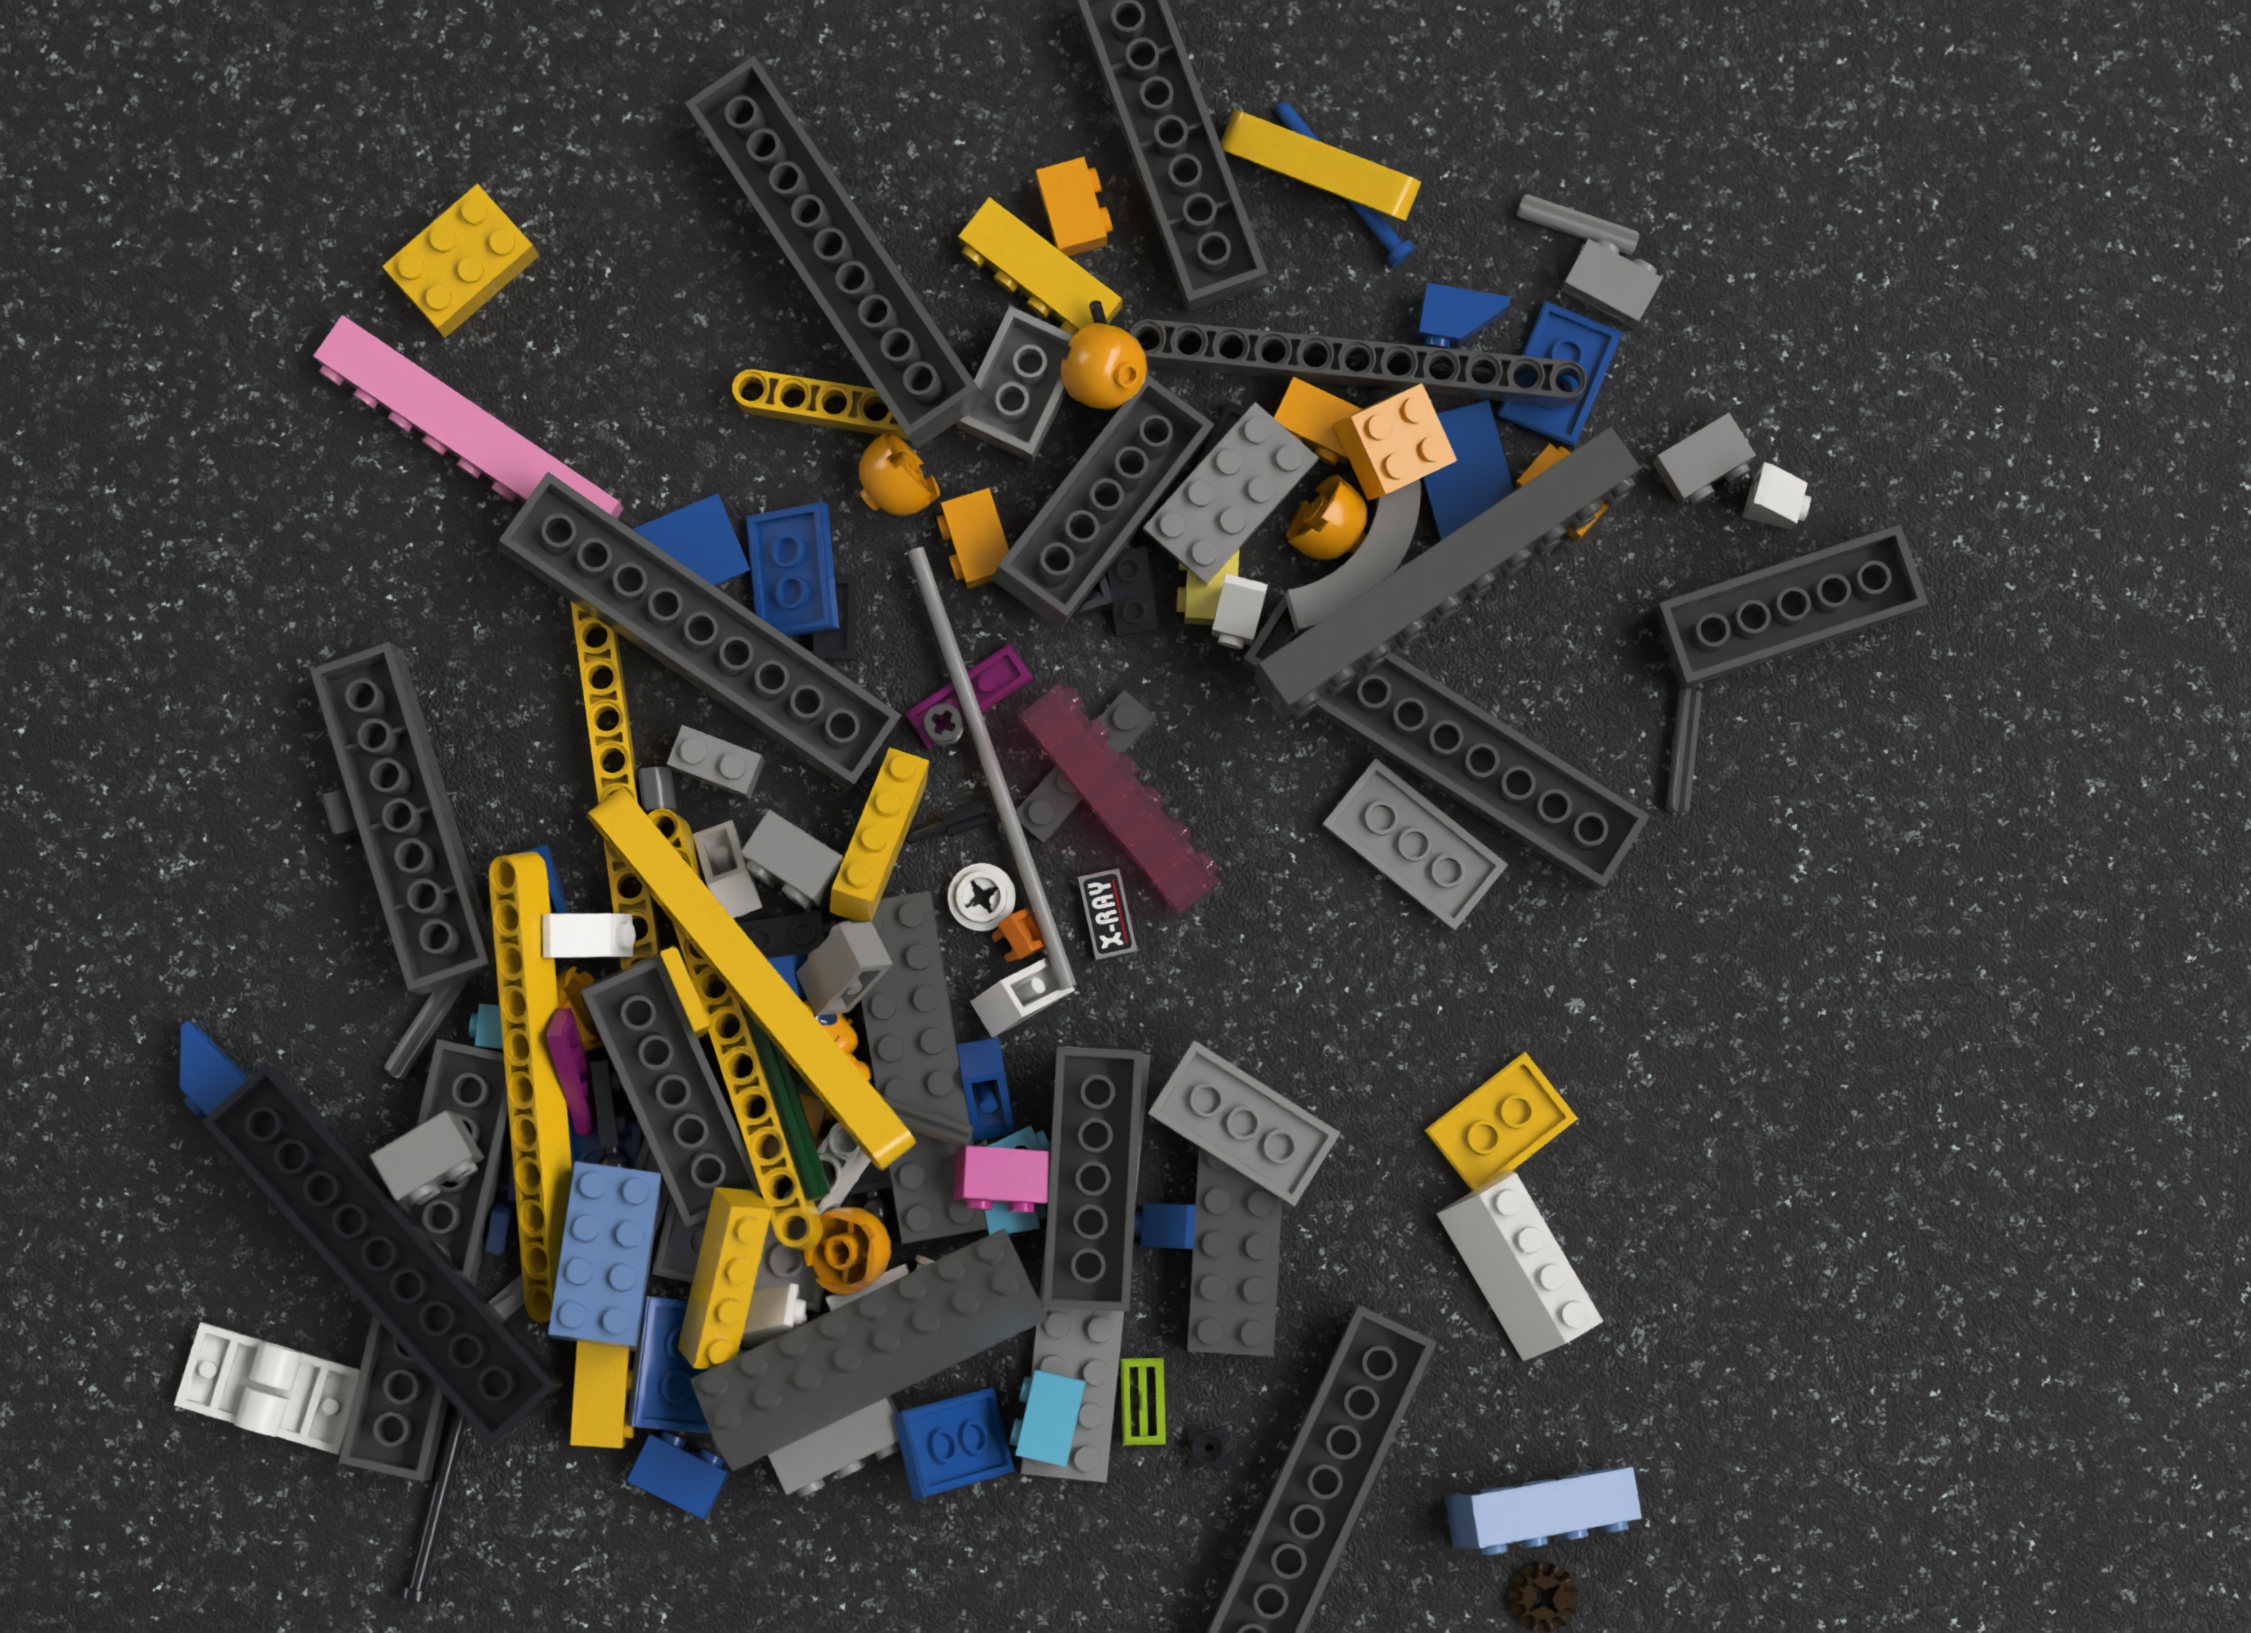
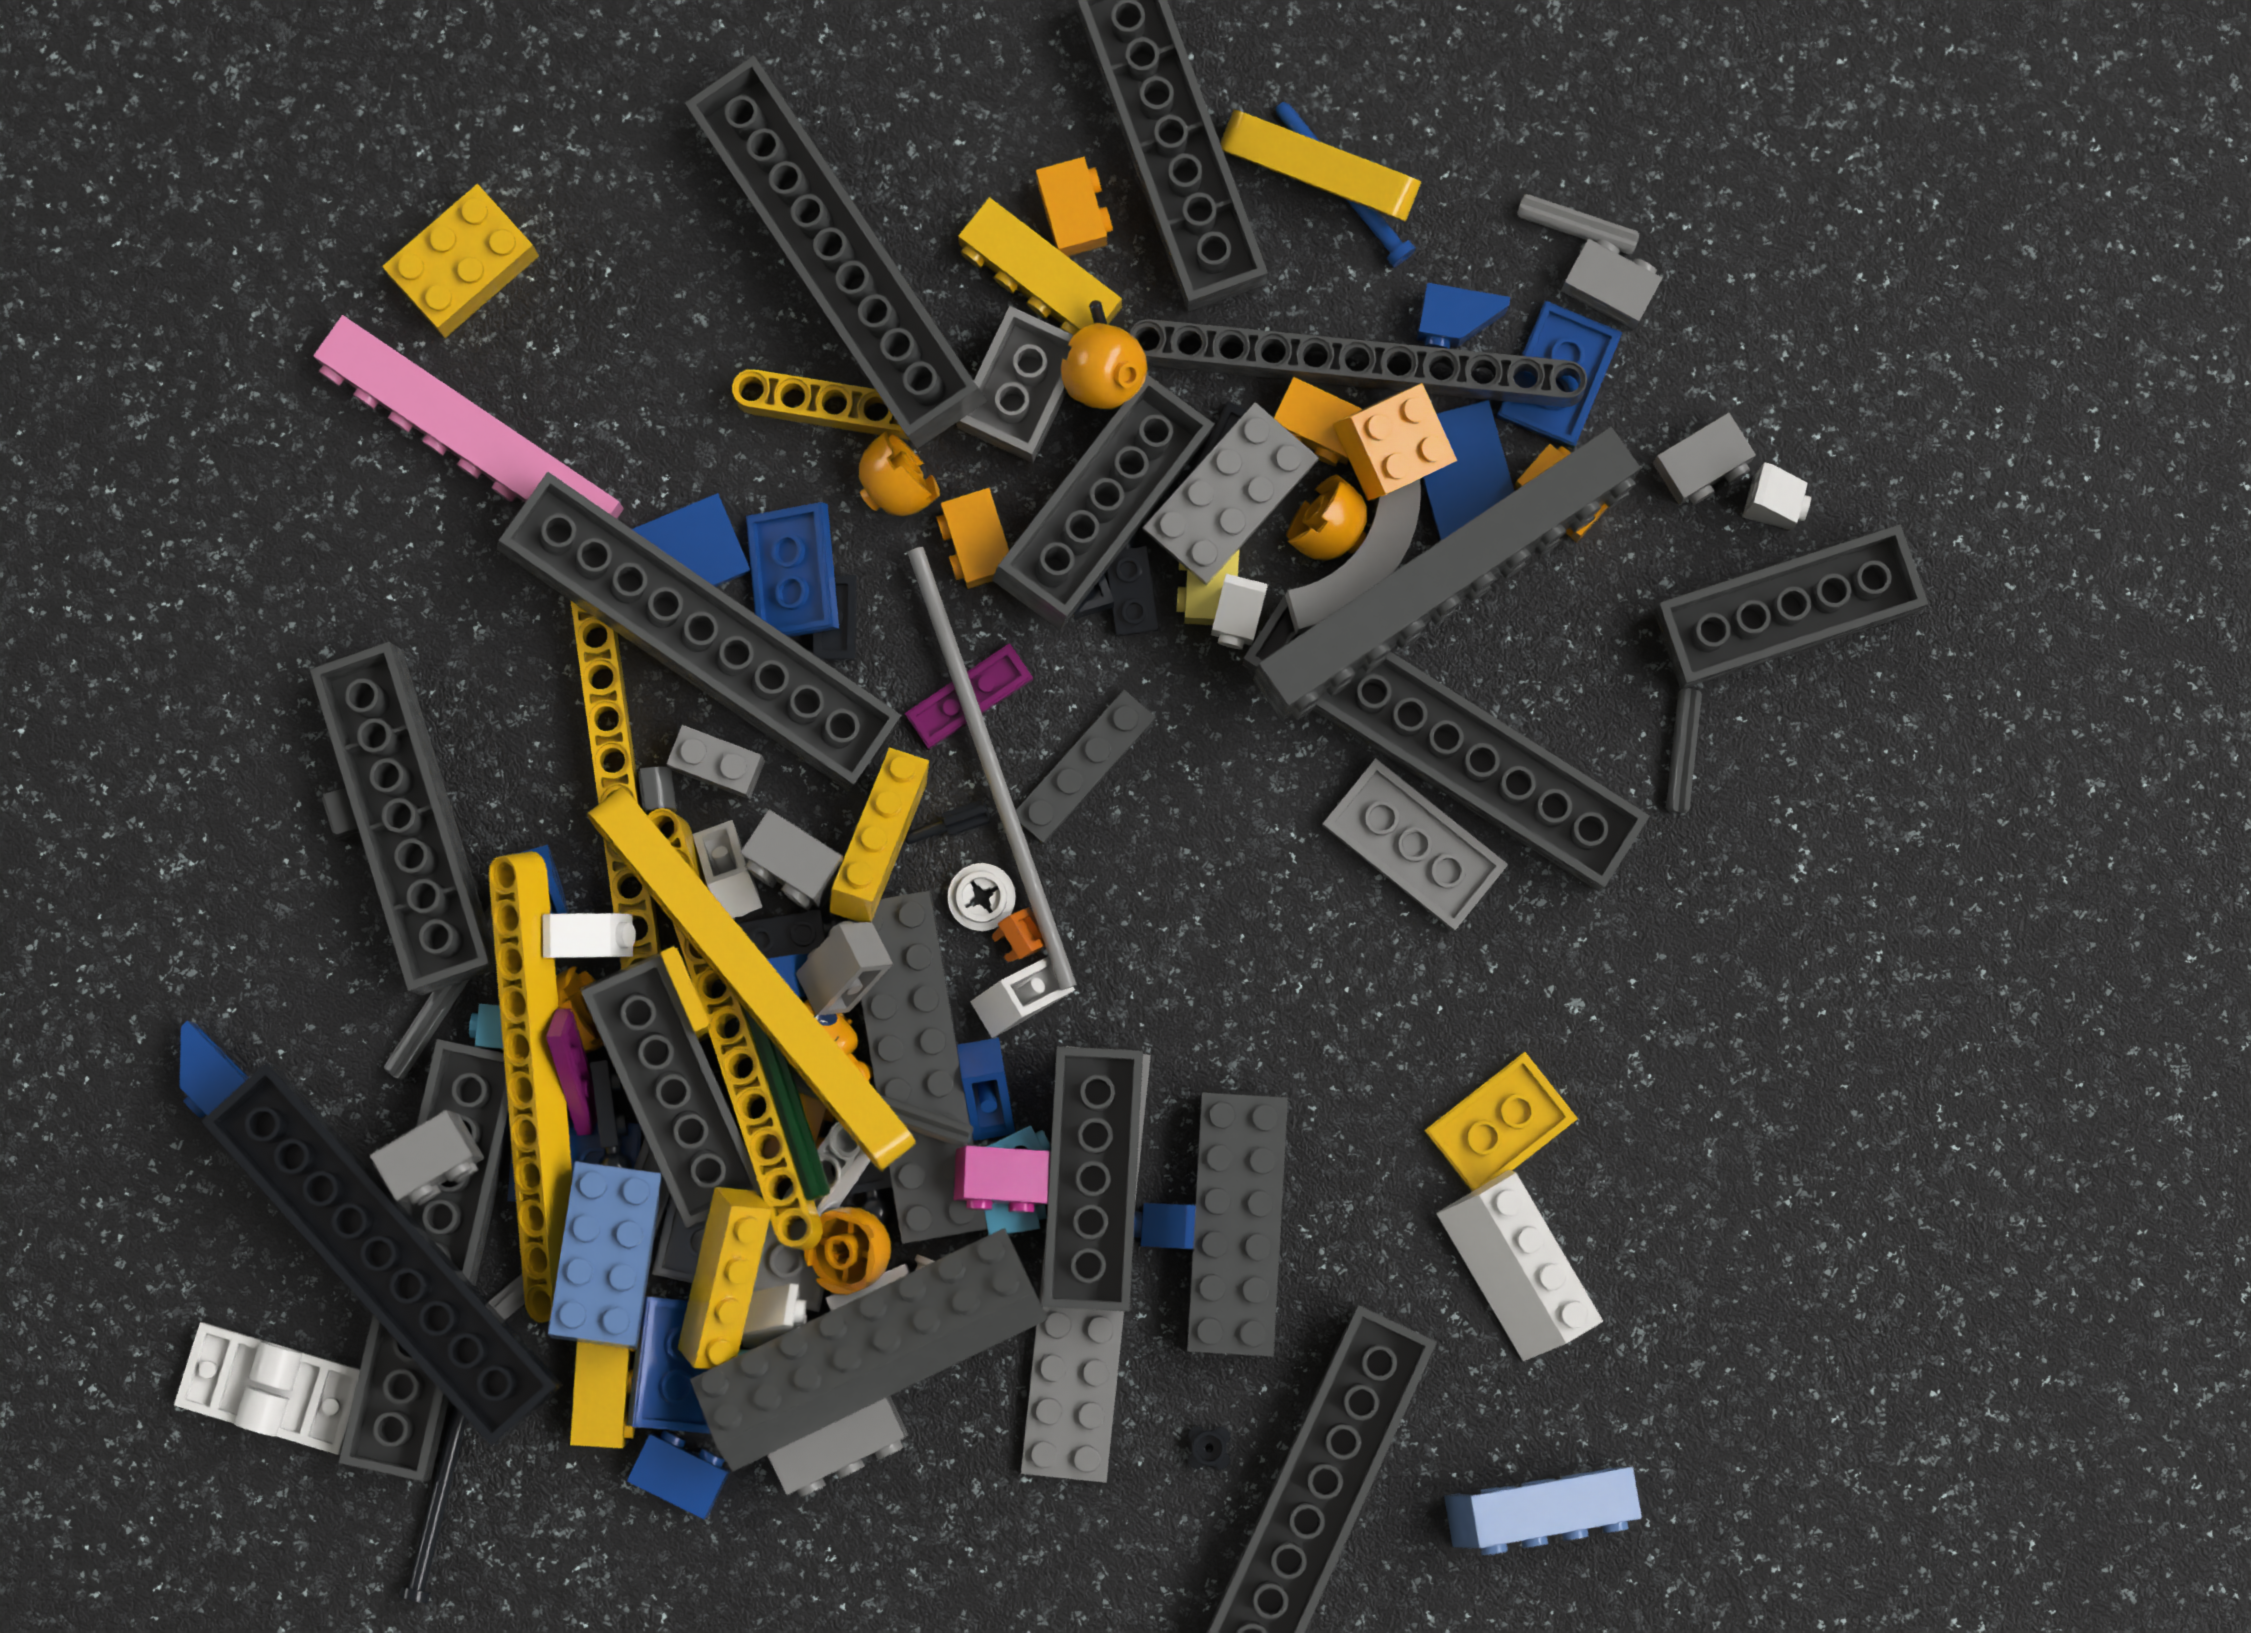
(500, 1226): dark blue tile -> none
(940, 712): dark grey bush -> none
(953, 1443): blue tile -> none
(1049, 1417): medium azure brick -> none
(1107, 914): tile -> none
(1118, 798): clear pink brick -> none
(1142, 1364): lime tile -> none
(1244, 1123): light grey plate -> none
(1522, 1597): dark brown gear -> none

